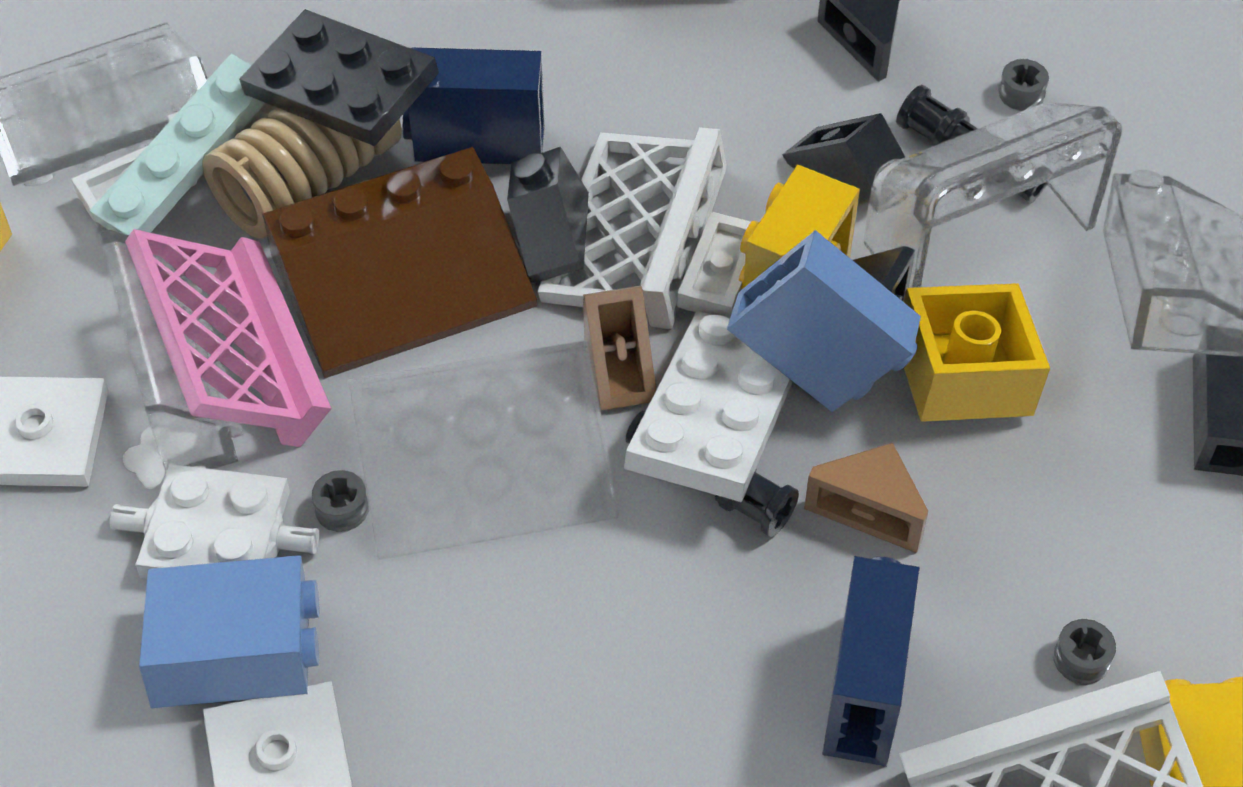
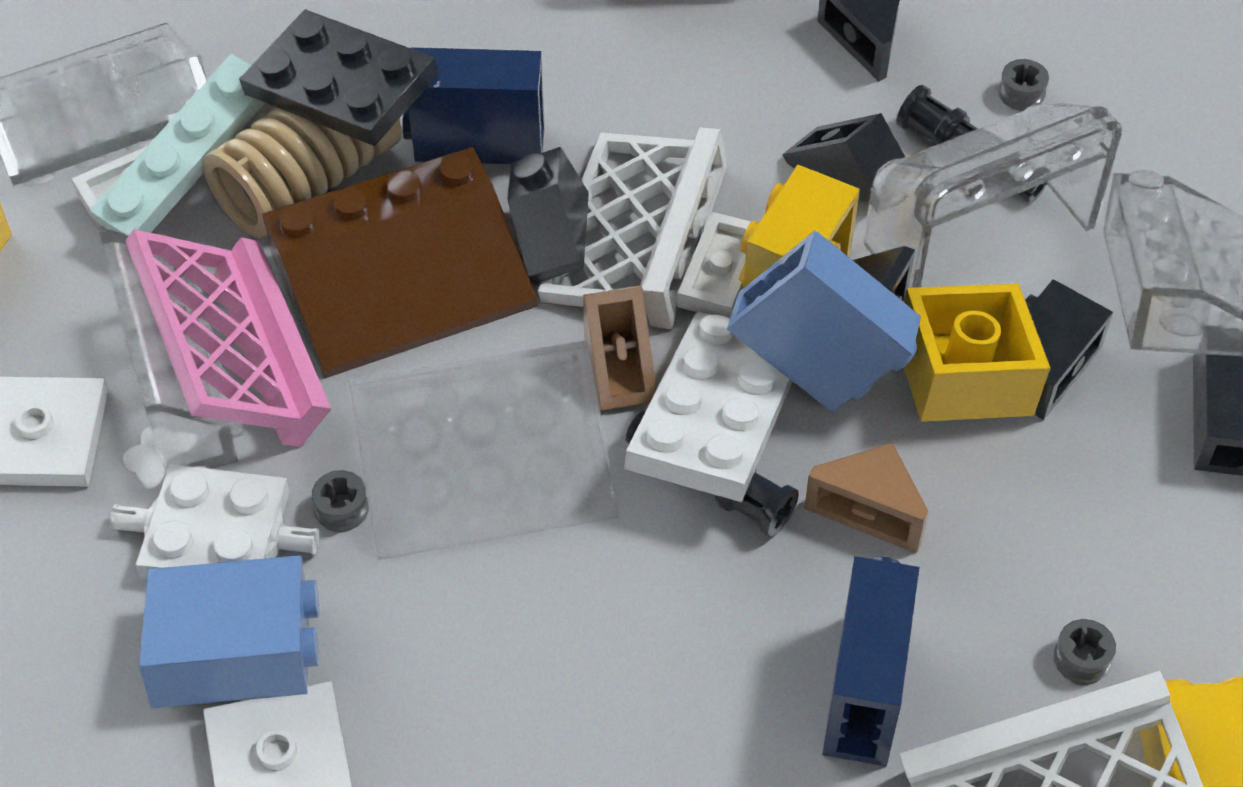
(1070, 334): none -> black slope

